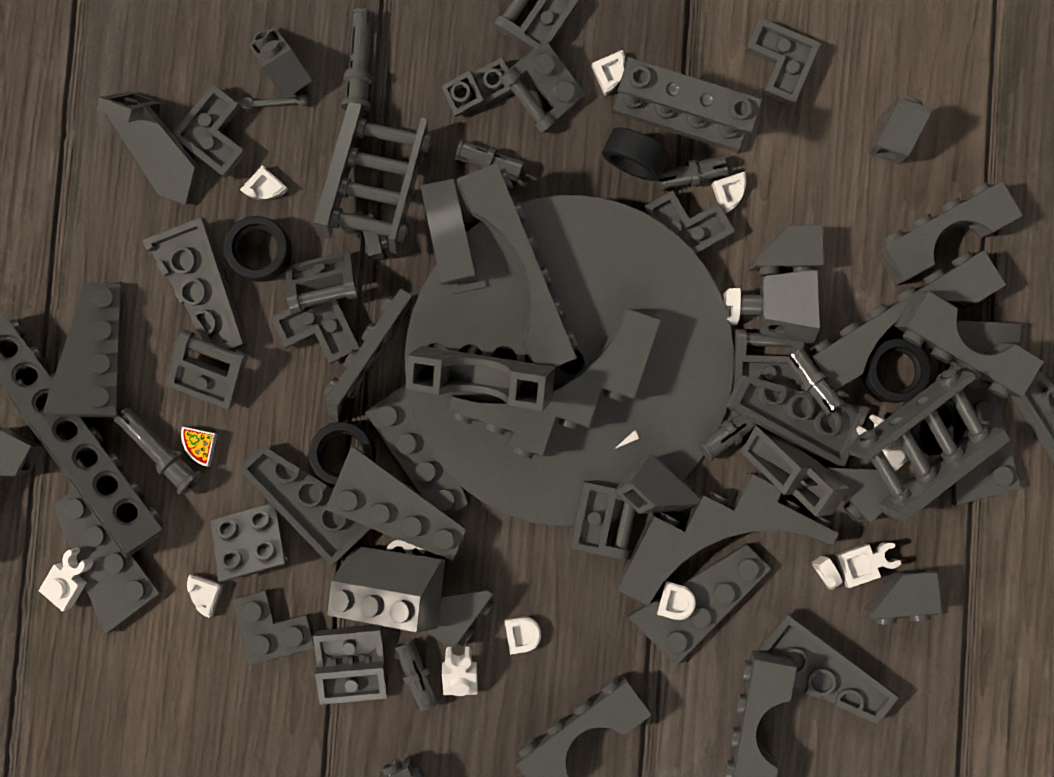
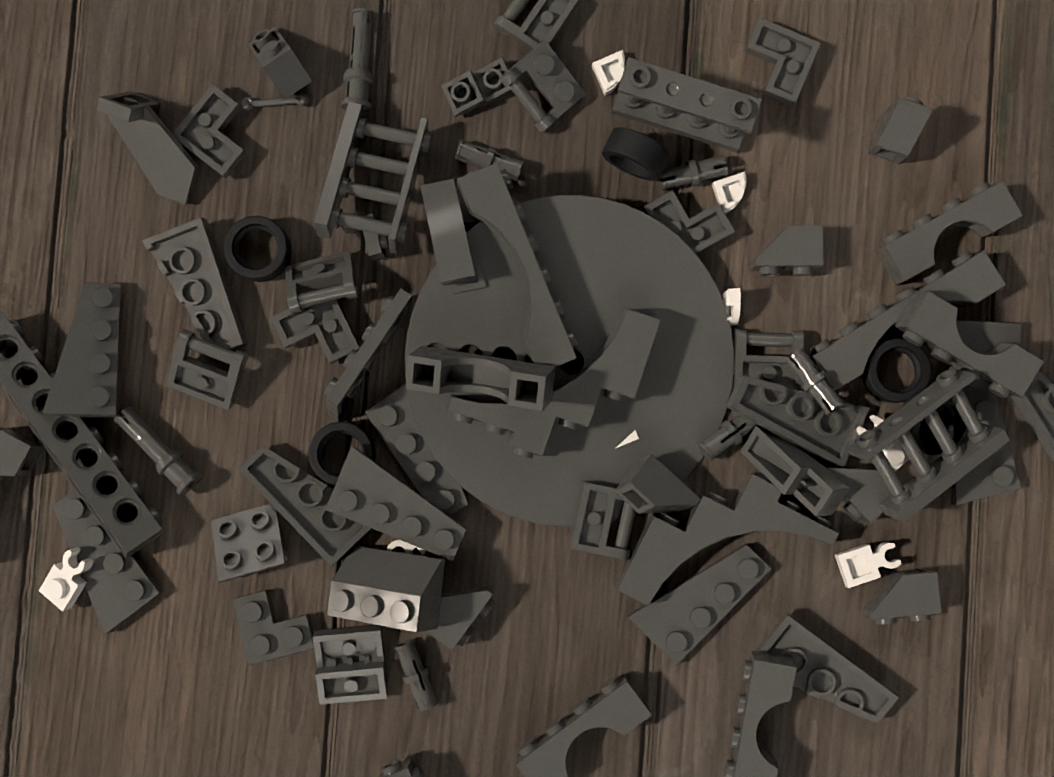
(199, 444): tile -> none
(204, 594): white tile -> none
(264, 186): white tile -> none
(459, 674): white plate -> none
(522, 634): white tile -> none
(676, 602): white tile -> none
(786, 306): dark grey torso -> none
(827, 572): white tile -> none

